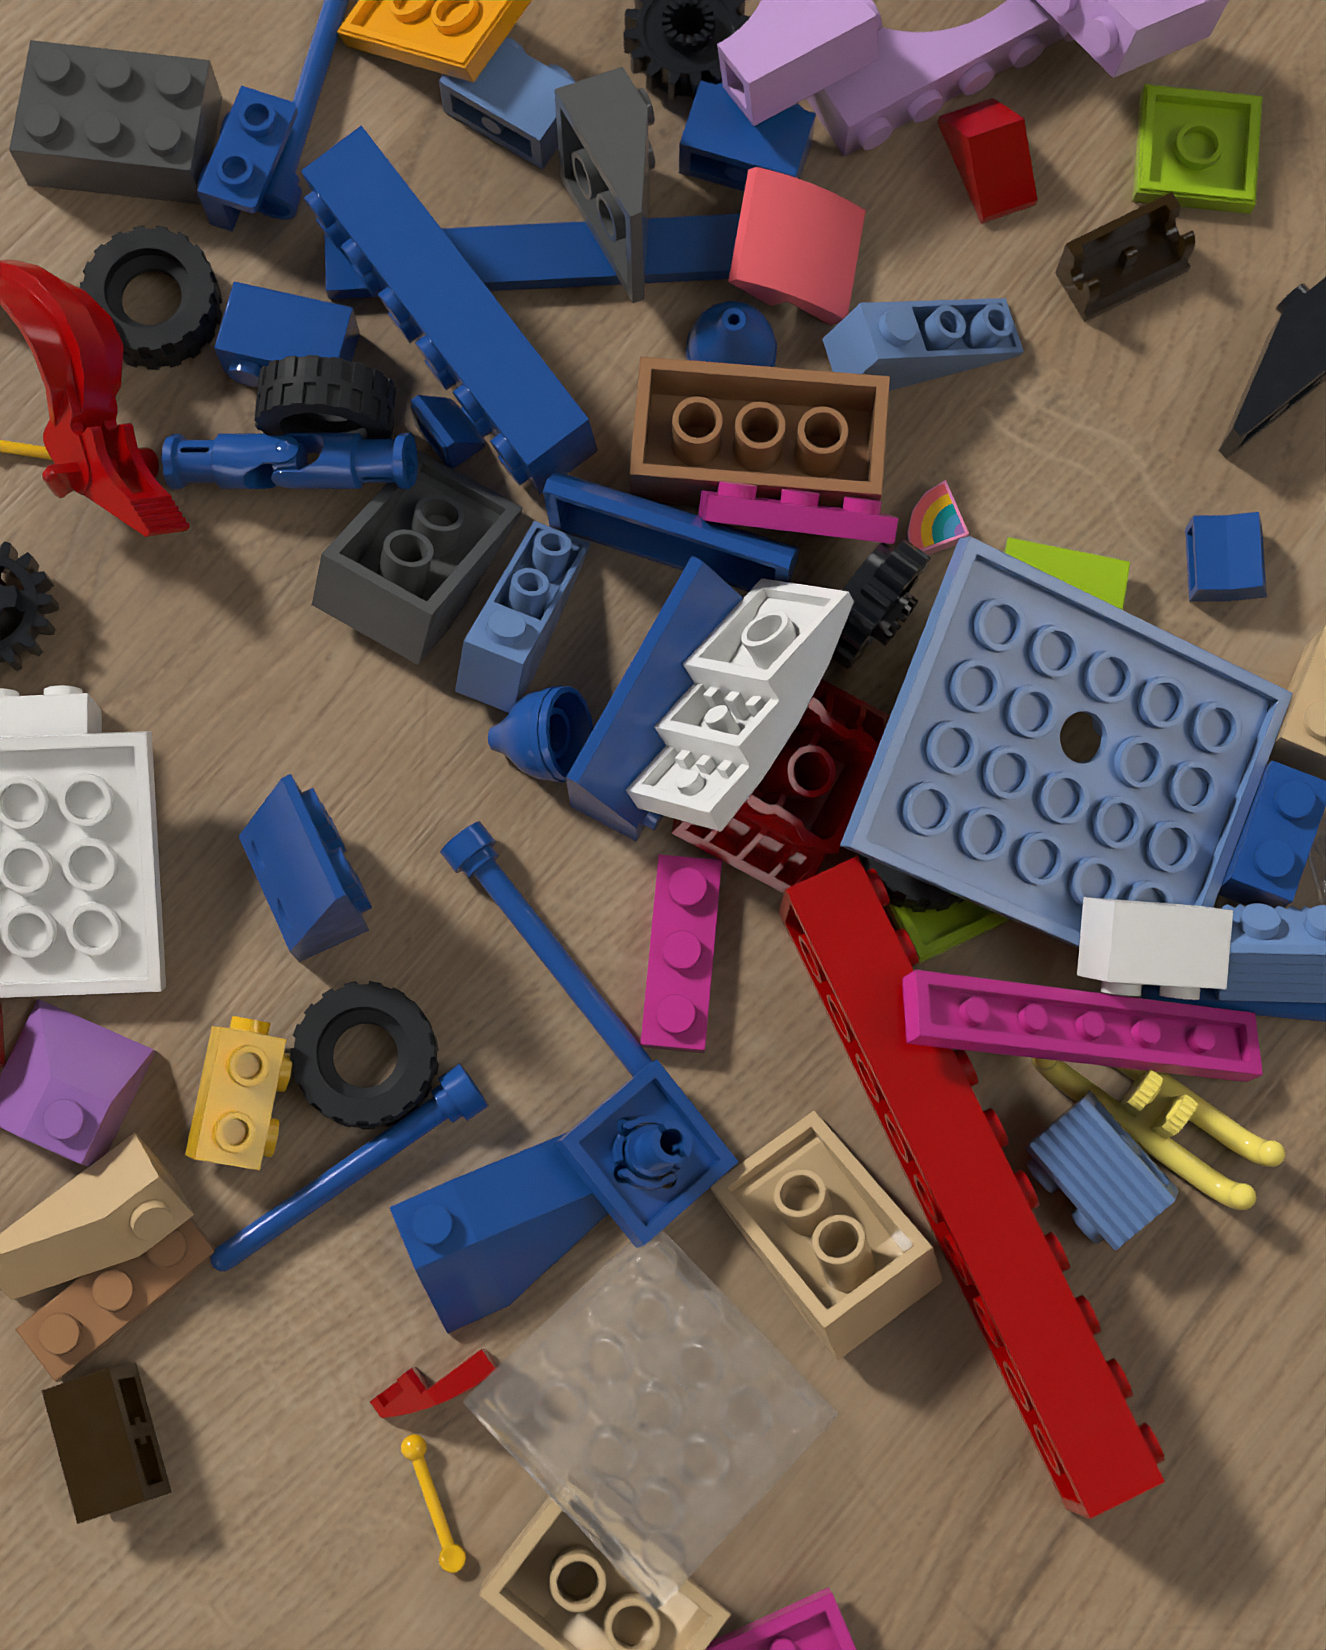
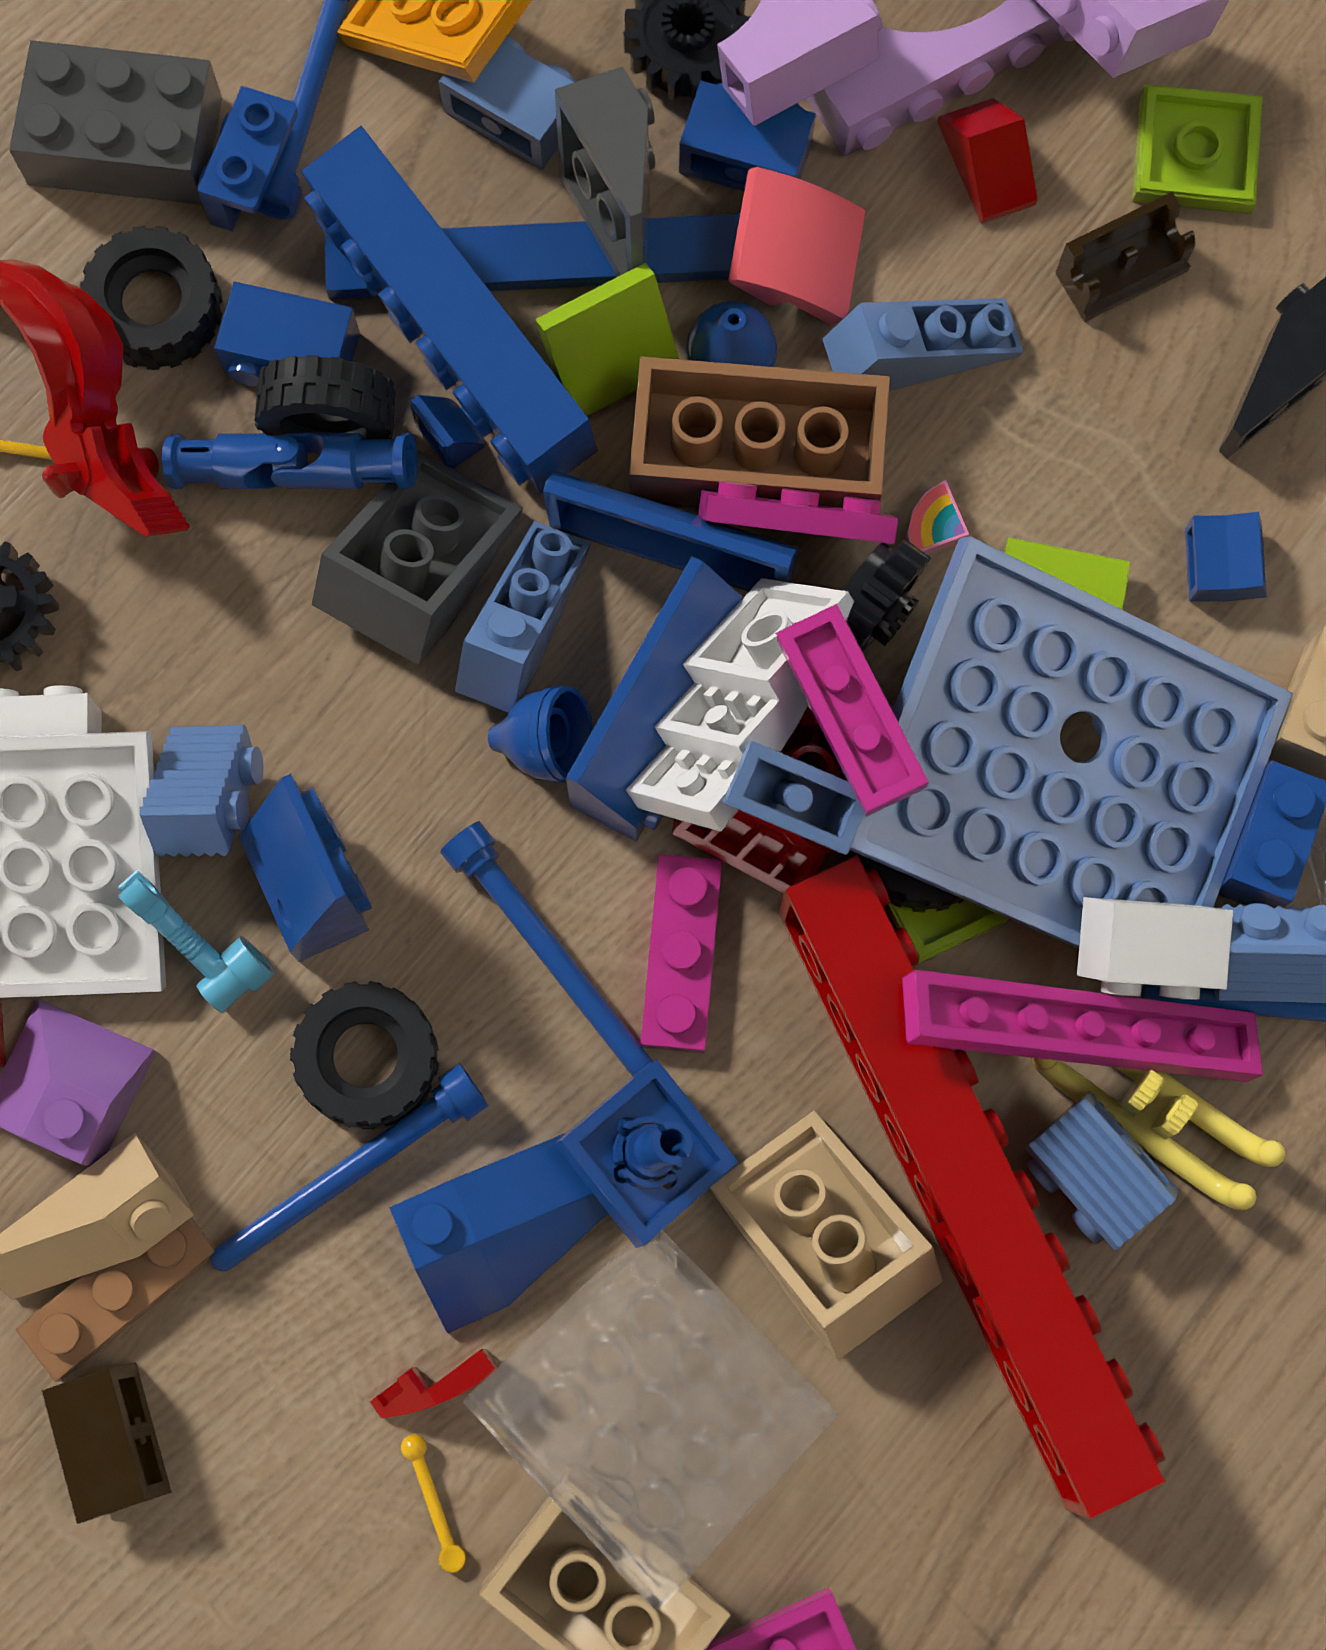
(201, 790): none -> medium blue brick
(226, 973): none -> medium azure brick
(238, 1095): yellow brick -> none
(603, 333): none -> lime tile
(795, 797): none -> medium blue slope
(851, 710): none -> dark pink plate

